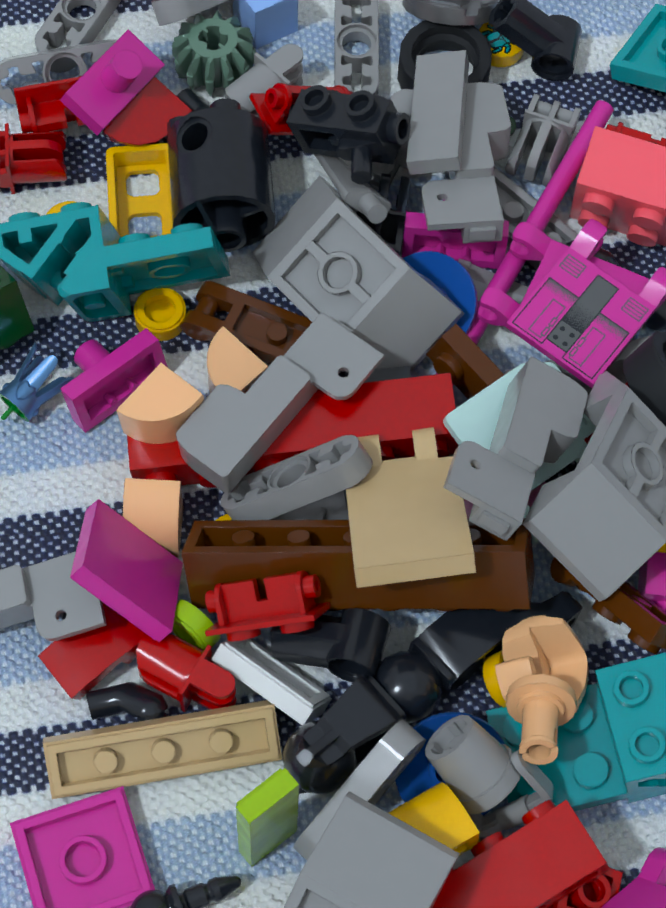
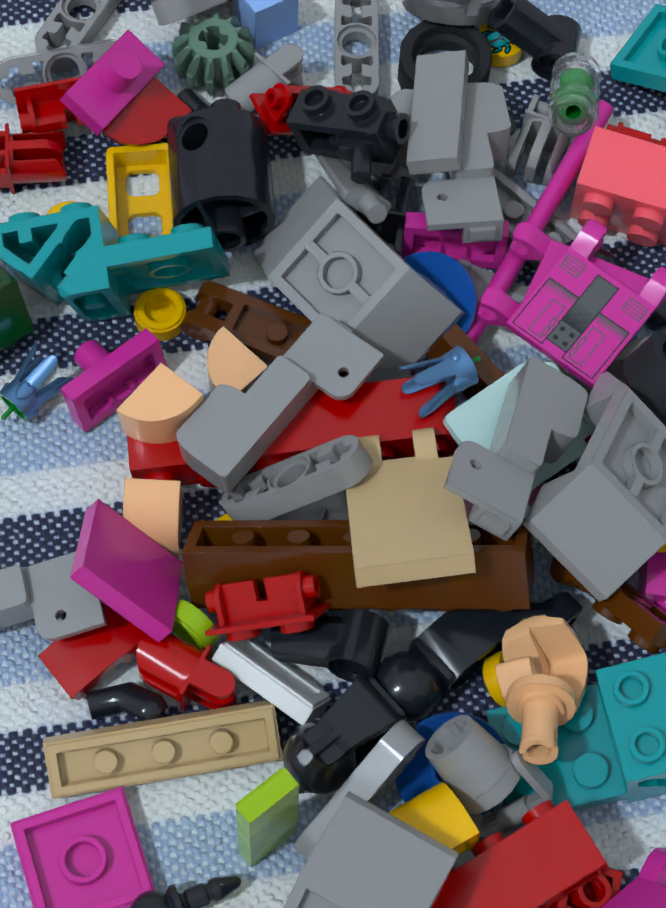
(454, 368): none -> flat silver piece
(574, 94): none -> clear piece

